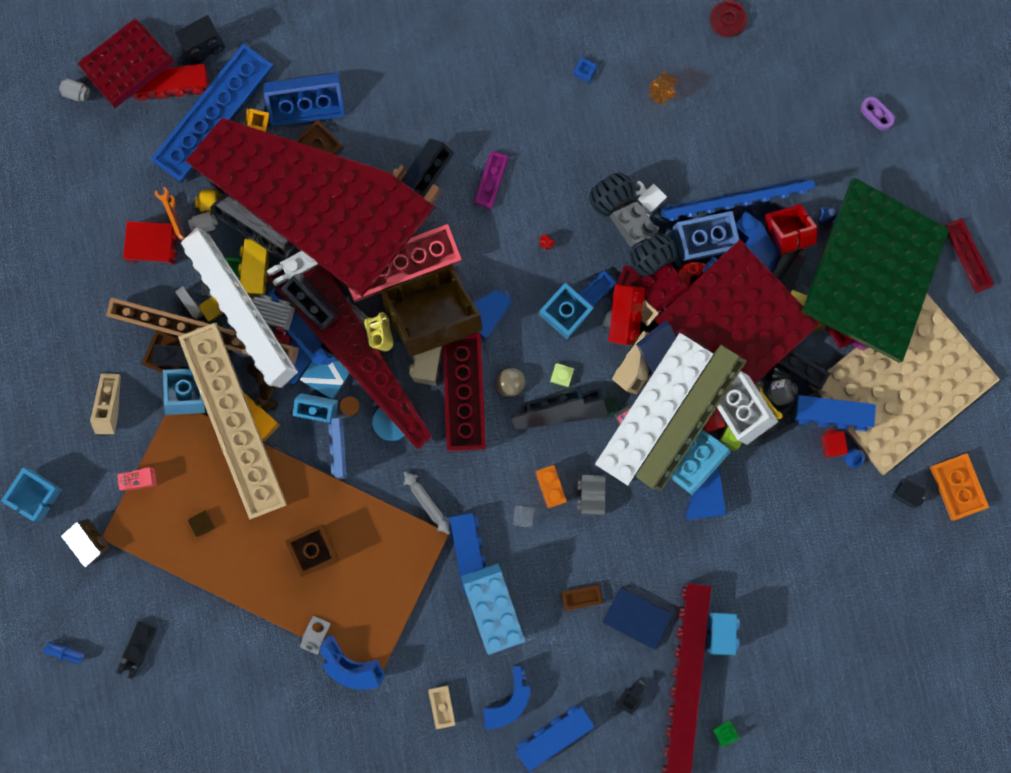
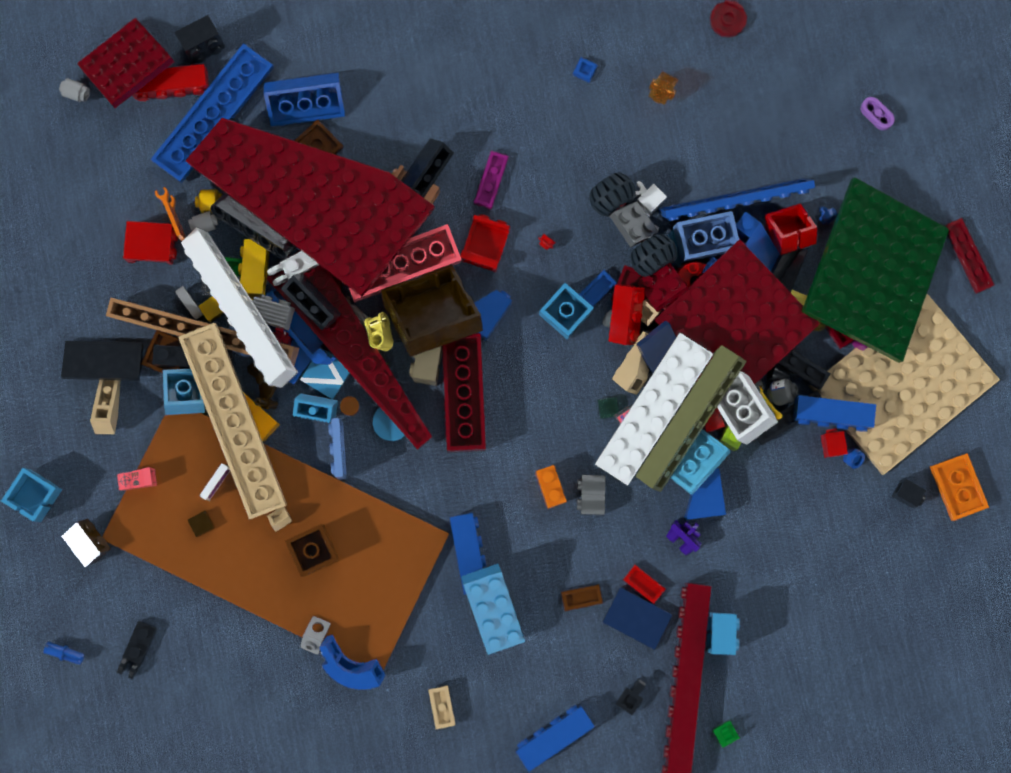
(102, 360): none -> black tile
(215, 482): none -> white tile
(256, 119): light orange brick -> none
(279, 518): none -> tan plate
(427, 503): light grey wheel -> none
(485, 242): none -> red panel
(508, 712): blue arch -> none
(510, 382): dark tan hair -> none
(523, 516): clear tile -> none
(561, 408): black wedge -> none
(562, 375): yellowish green plate -> none
(644, 584): none -> red tile
(678, 530): none -> dark purple hips

